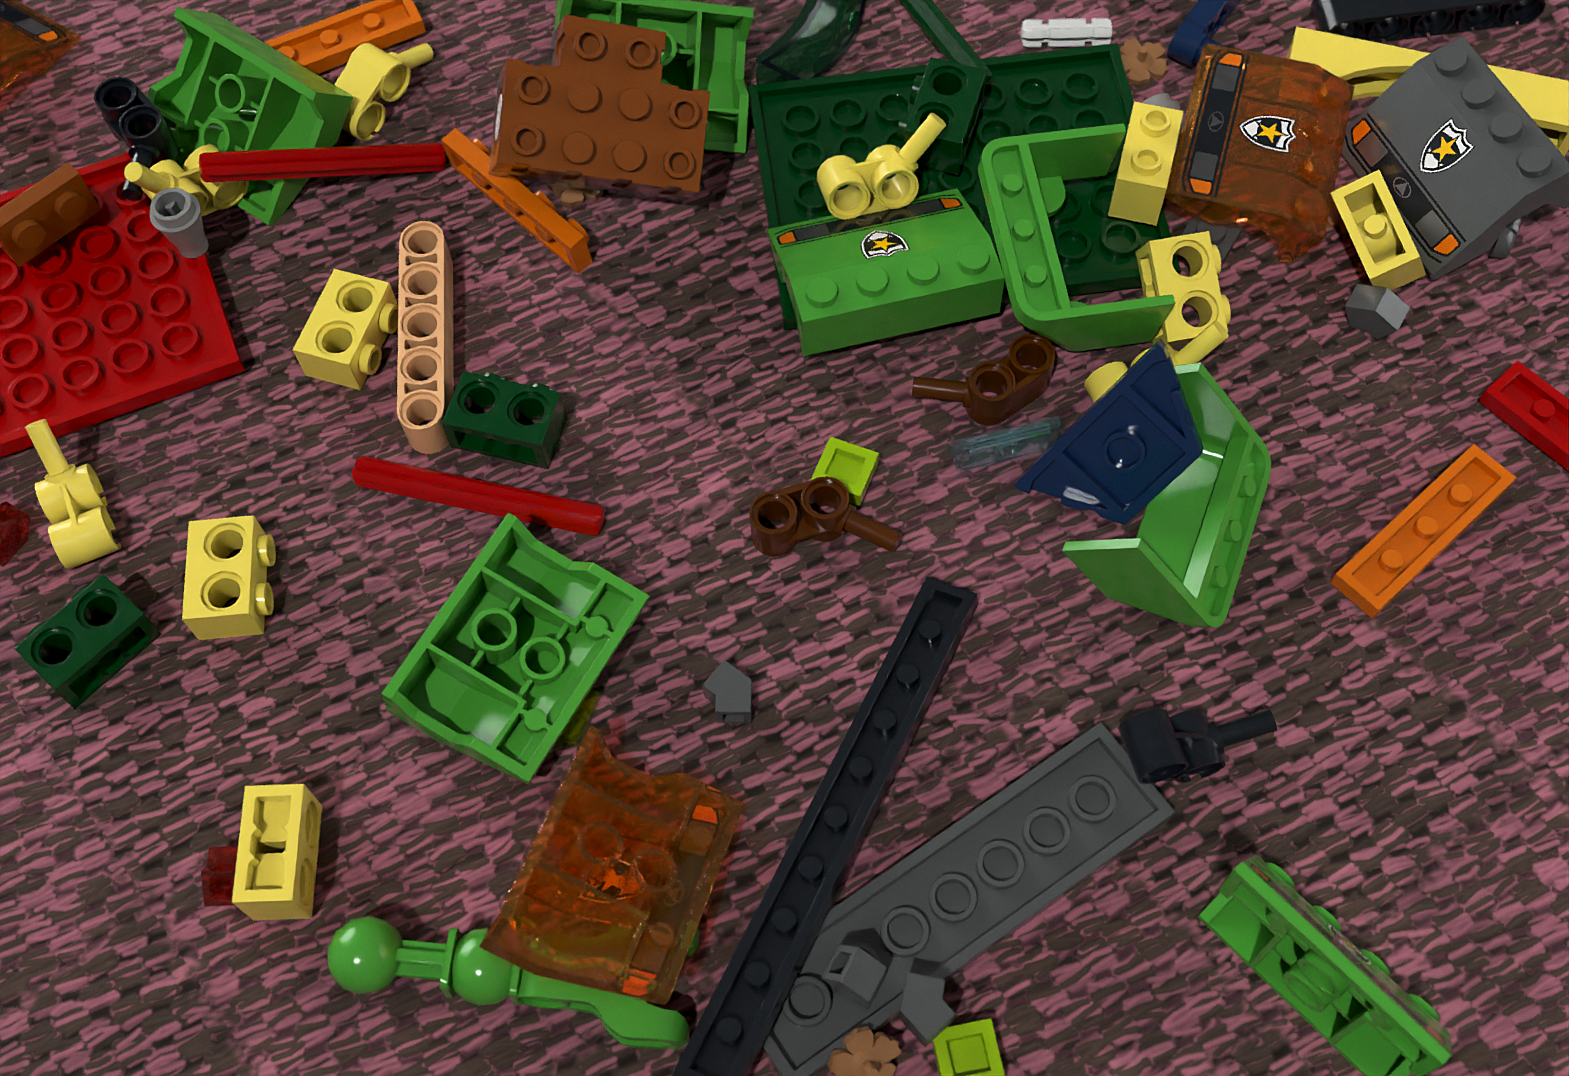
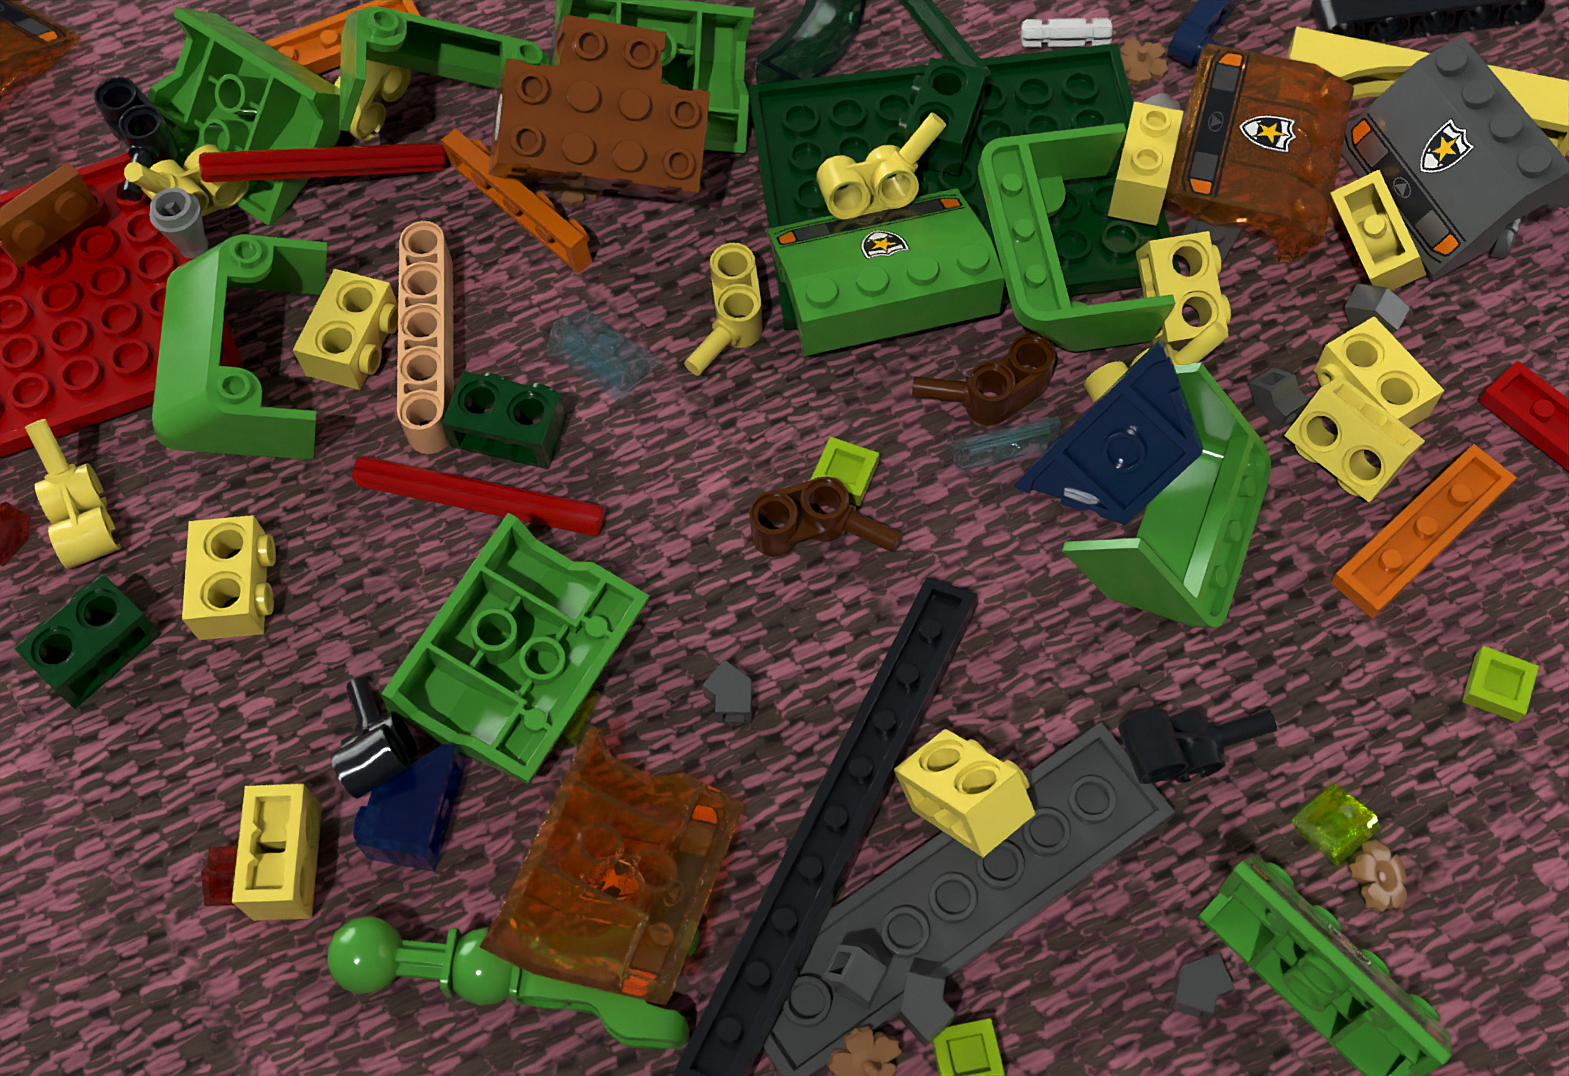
(220, 406): none -> bright green windscreen
(376, 750): none -> black beam
(411, 812): none -> clear blue slope
(422, 46): none -> bright green windscreen
(600, 353): none -> clear light blue slope
(732, 298): none -> light yellow beam
(966, 791): none -> light yellow brick
(1200, 986): none -> dark grey piece
(1278, 397): none -> dark grey piece
(1336, 824): none -> clear neon green plate
(1360, 426): none -> light yellow brick
(1380, 877): none -> medium nougat plant
(1384, 371): none -> light yellow brick
(1500, 684): none -> lime plate

